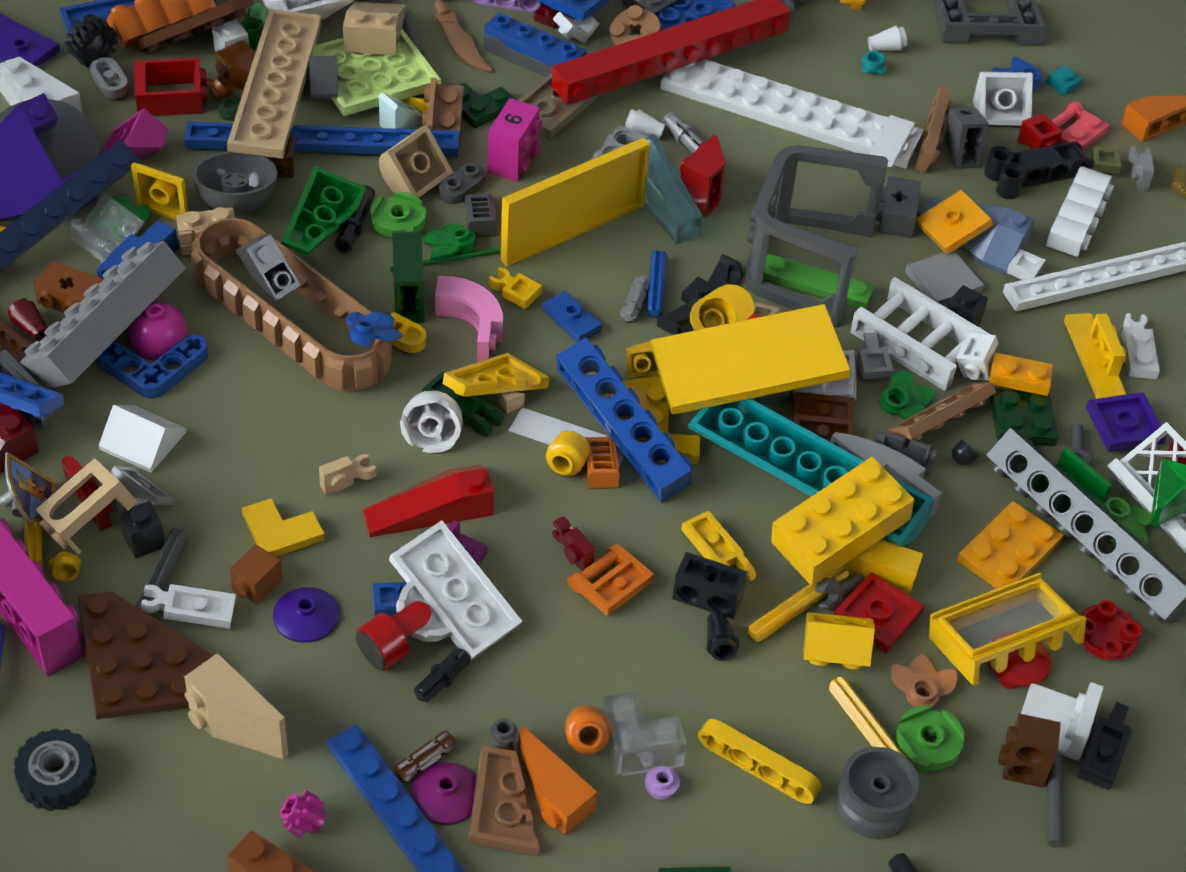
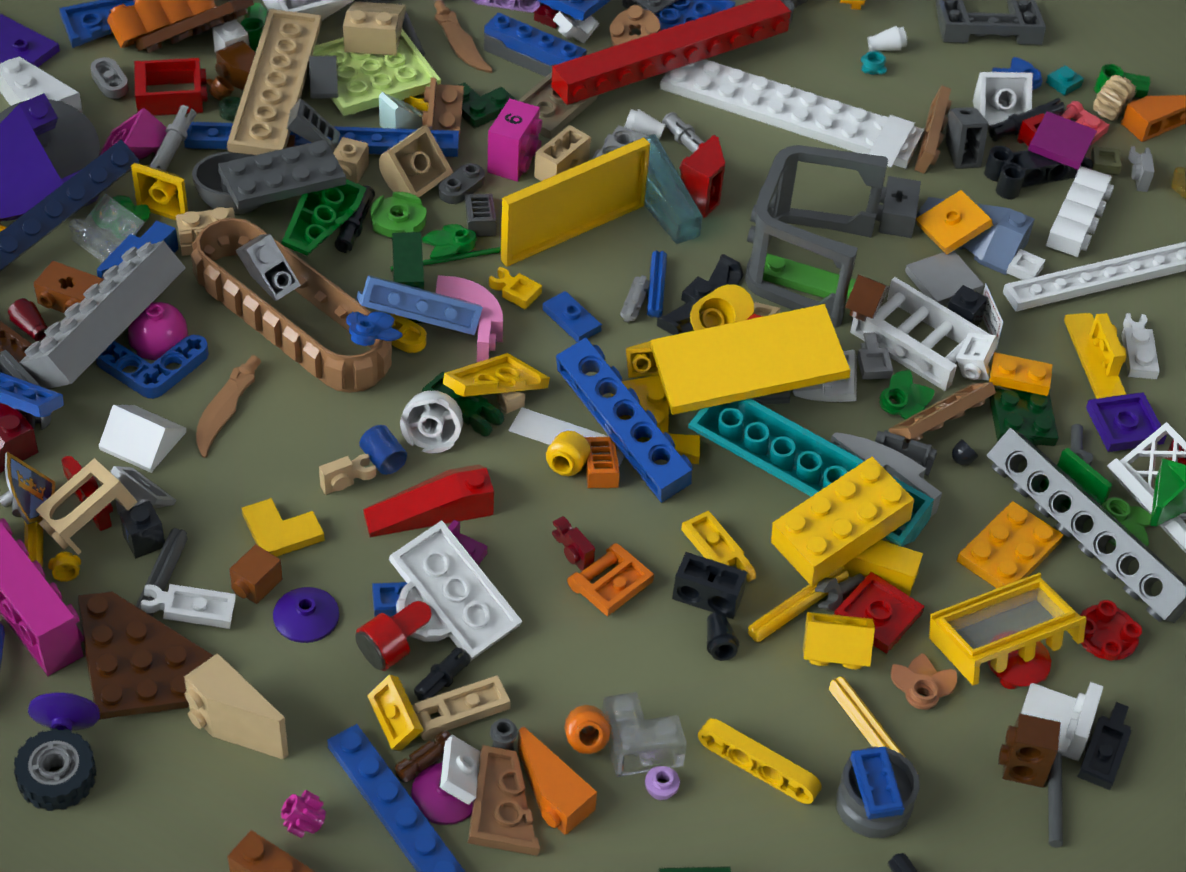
(64, 711): none -> dark purple dish
(84, 33): black tyre -> none
(175, 134): none -> light grey pin
(224, 404): none -> medium nougat sword
(281, 174): none -> dark grey plate
(311, 125): none -> dark grey slope
(353, 158): none -> tan brick
(383, 449): none -> blue piece
(395, 713): none -> yellow plate
(420, 305): none -> medium blue fence
(460, 769): none -> white plate
(461, 706): none -> tan plate
(562, 153): none -> tan brick
(823, 414): reddish brown slope -> none
(866, 298): none -> reddish brown slope
(877, 783): none -> blue plate
(928, 755): bright green plate -> none
(991, 316): none -> white sticker
(1013, 123): none -> black pin
(1062, 140): none -> magenta tile
(1108, 70): none -> green piece
(1114, 97): none -> tan gear

